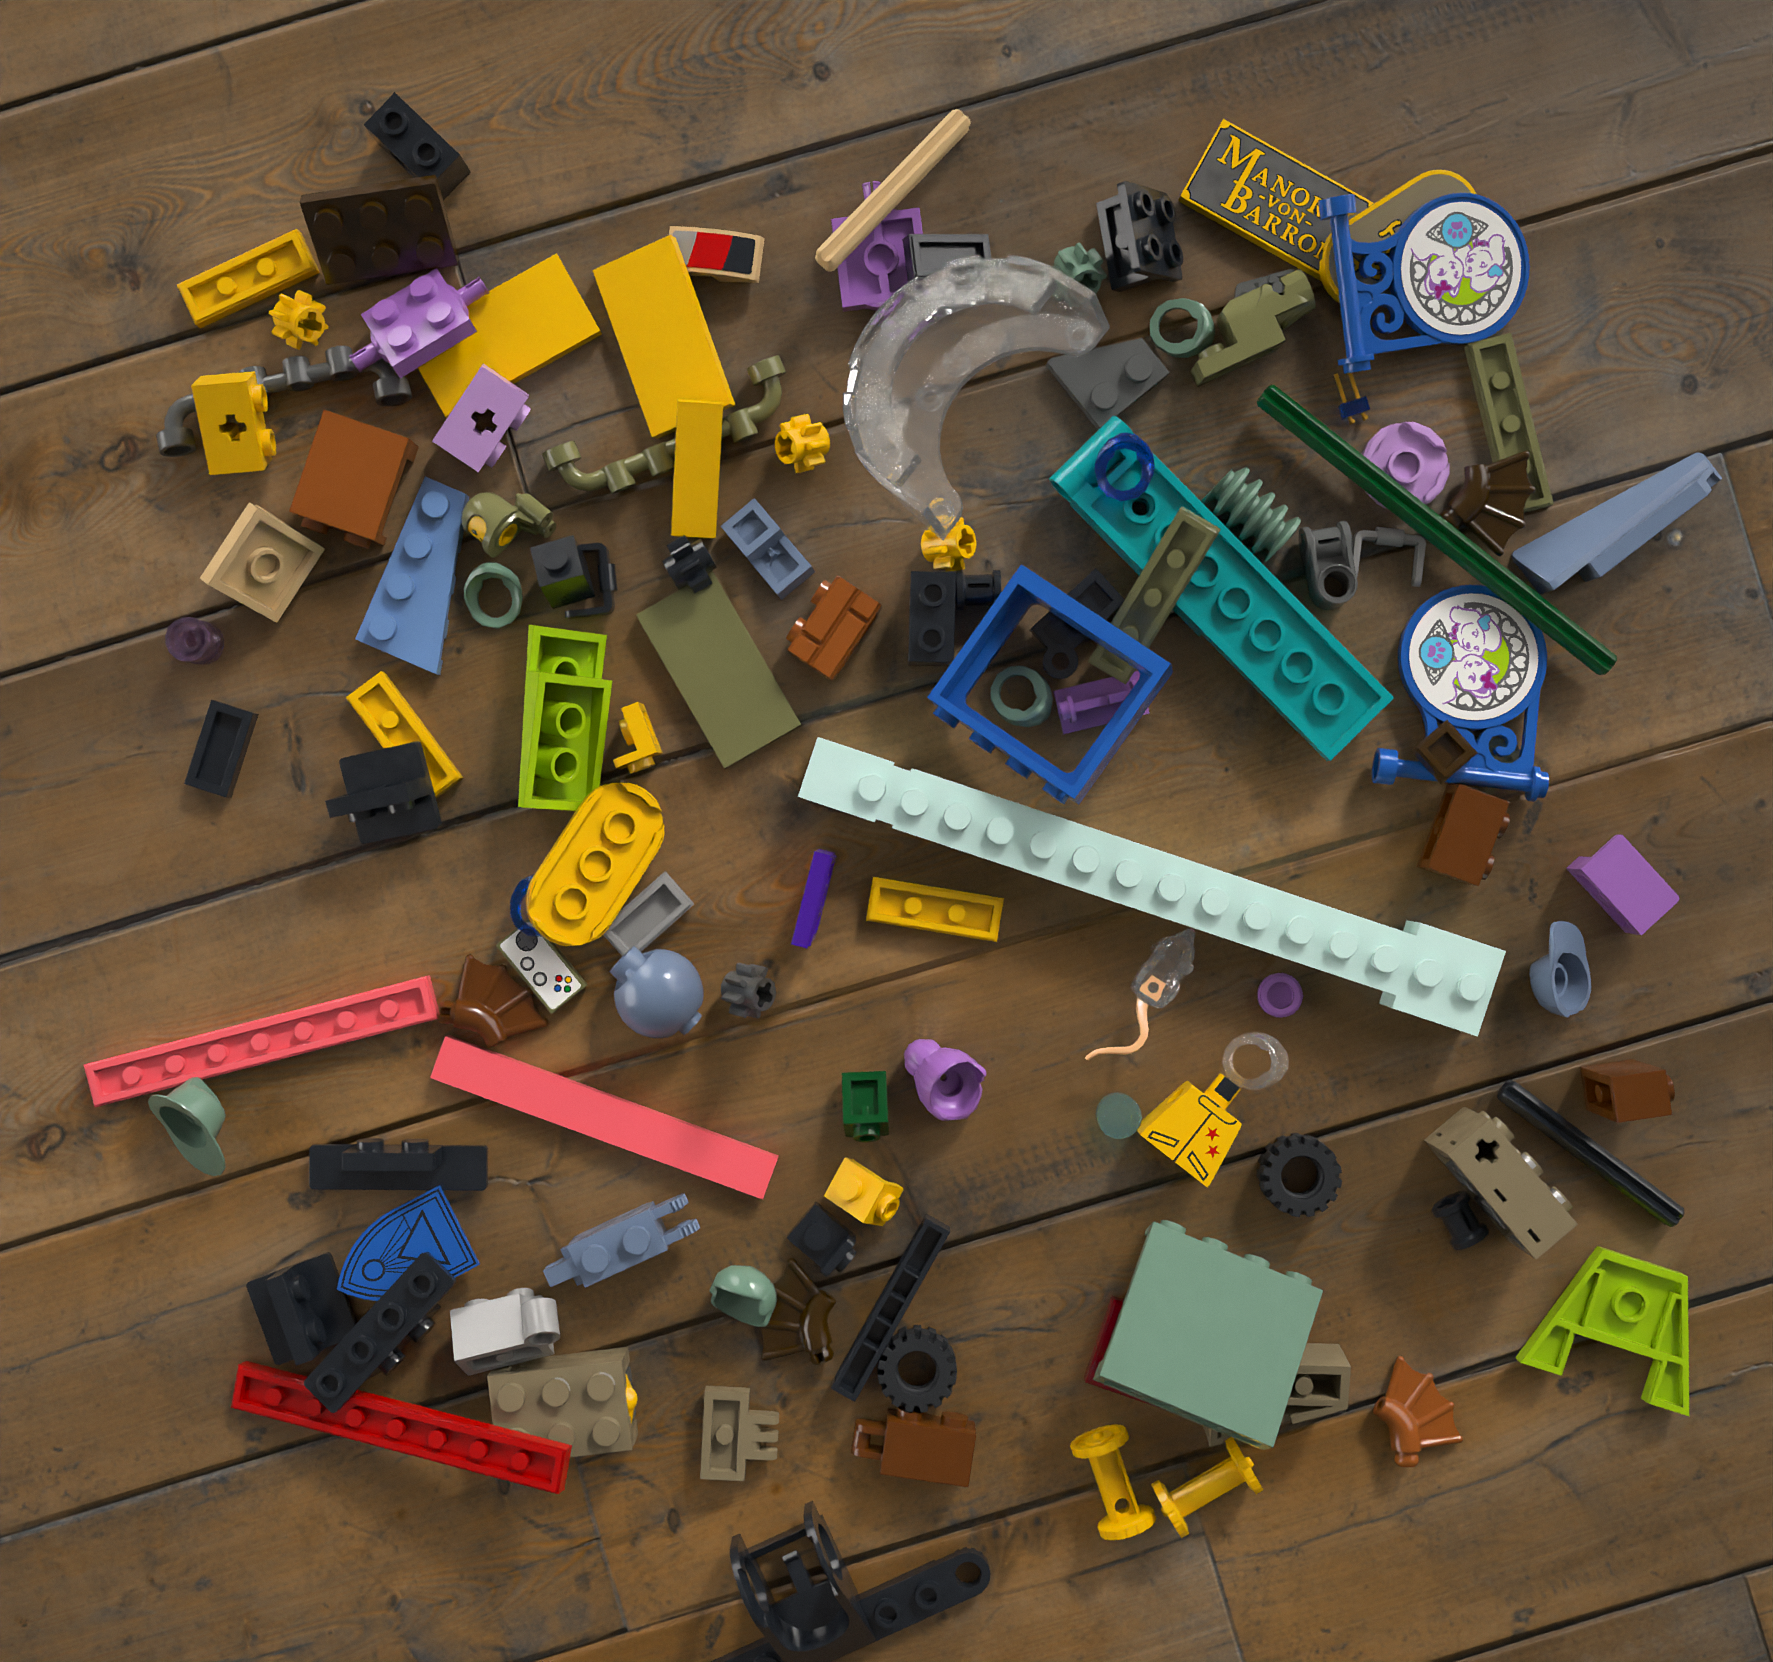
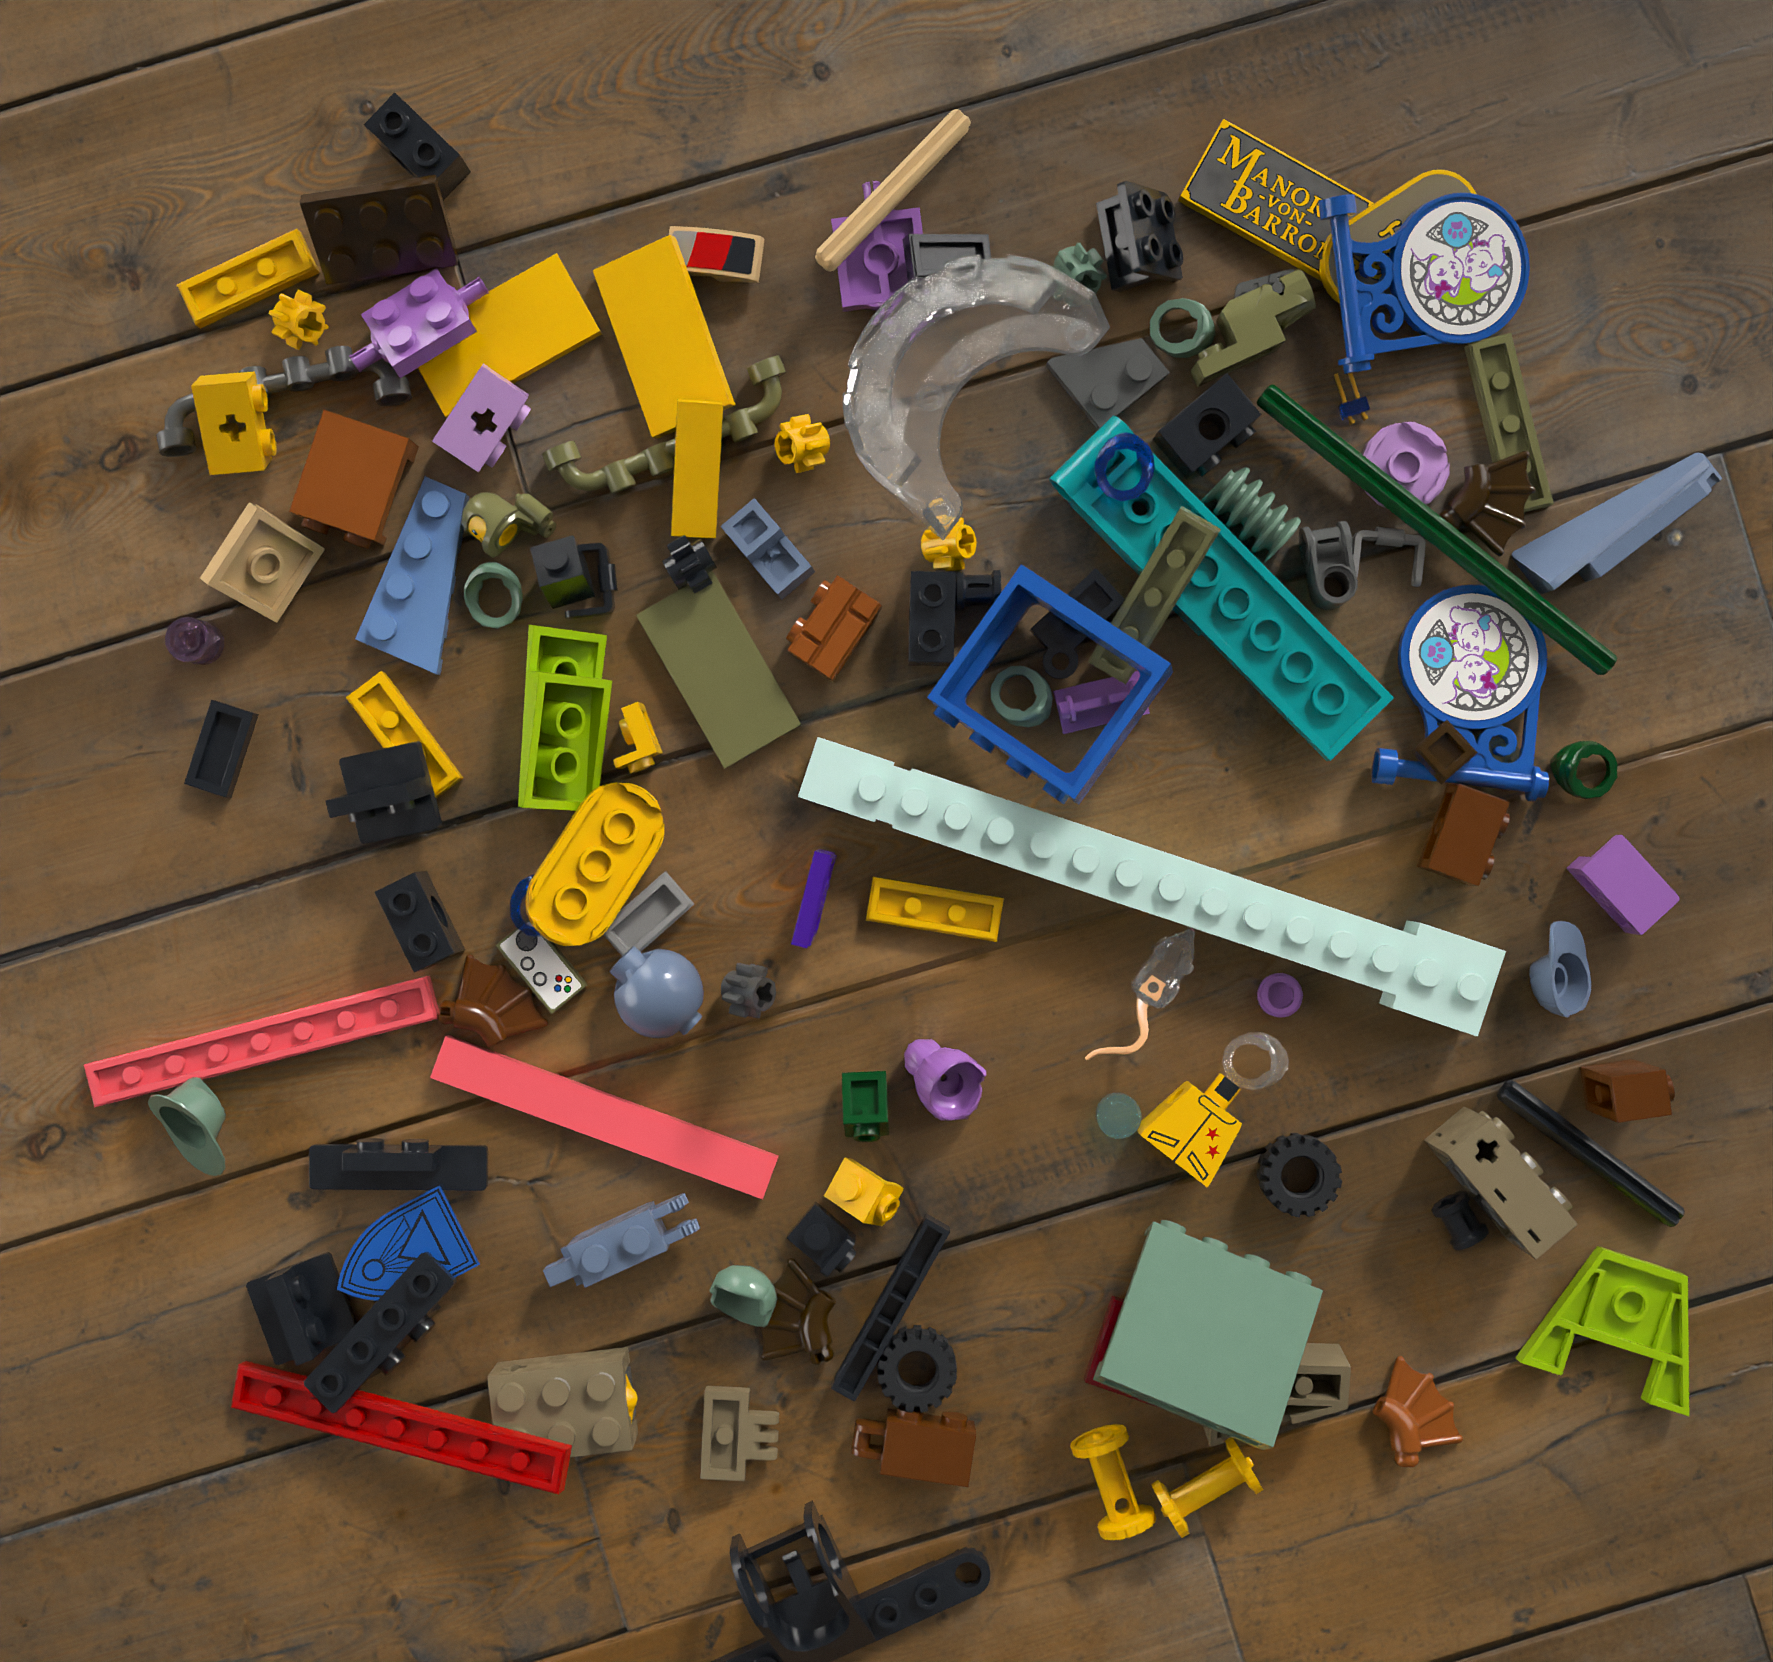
(419, 920): none -> black brick
(503, 1331): hinge -> none
(1221, 404): none -> black brick
(1565, 765): none -> dark green piece

